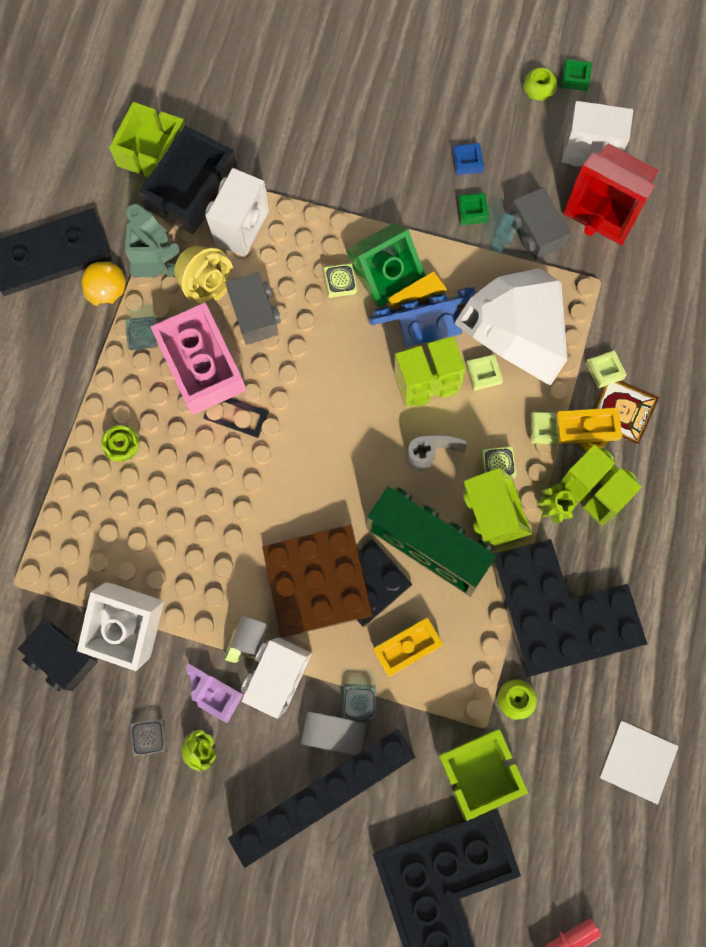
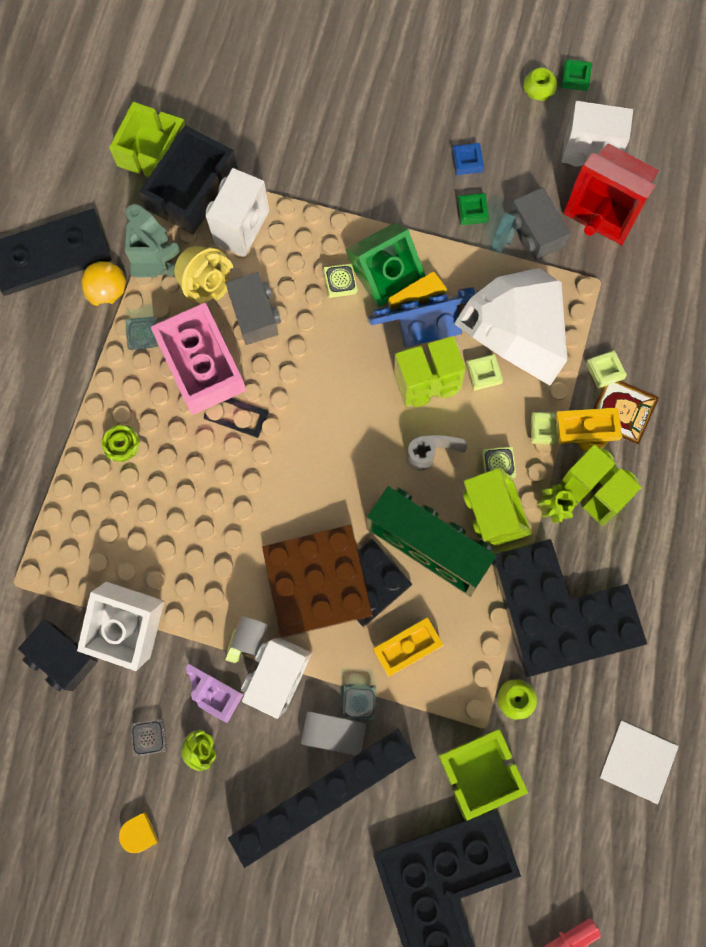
(137, 834): none -> yellow tile

